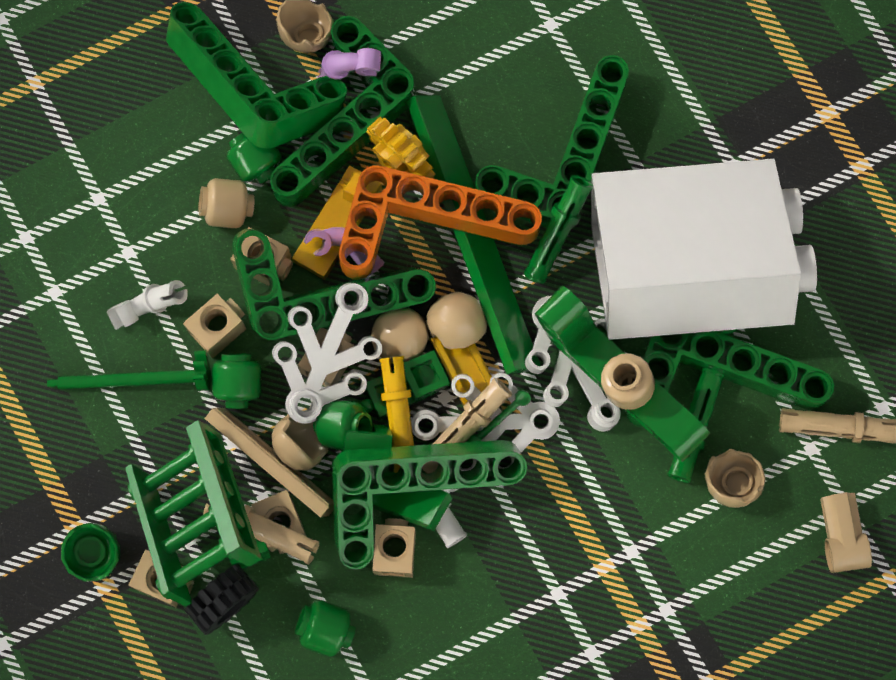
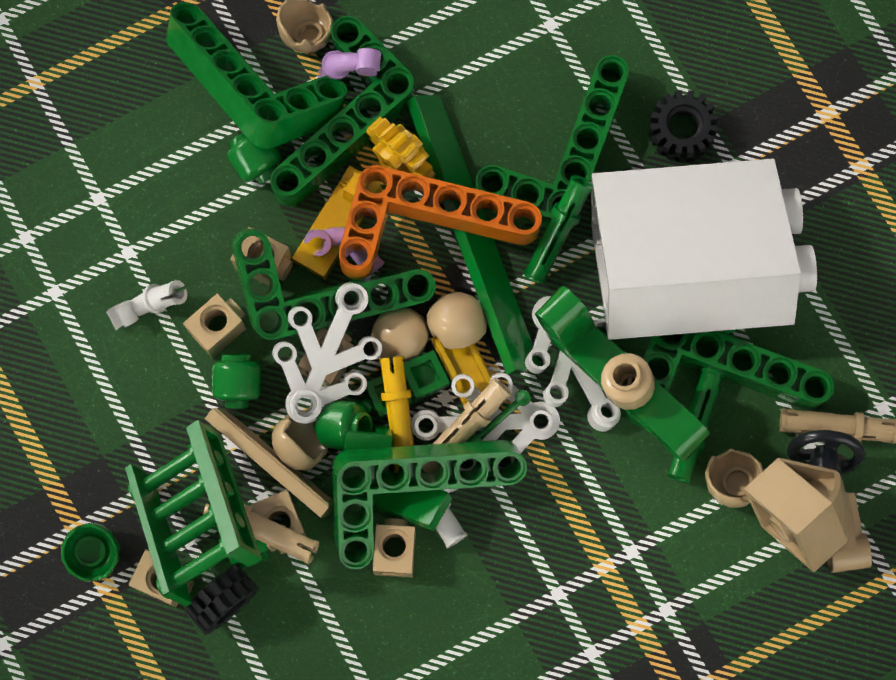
(200, 376): green piece -> none
(225, 203): tan head -> none
(324, 628): green head -> none
(689, 105): none -> black tyre
(806, 500): none -> tan piece

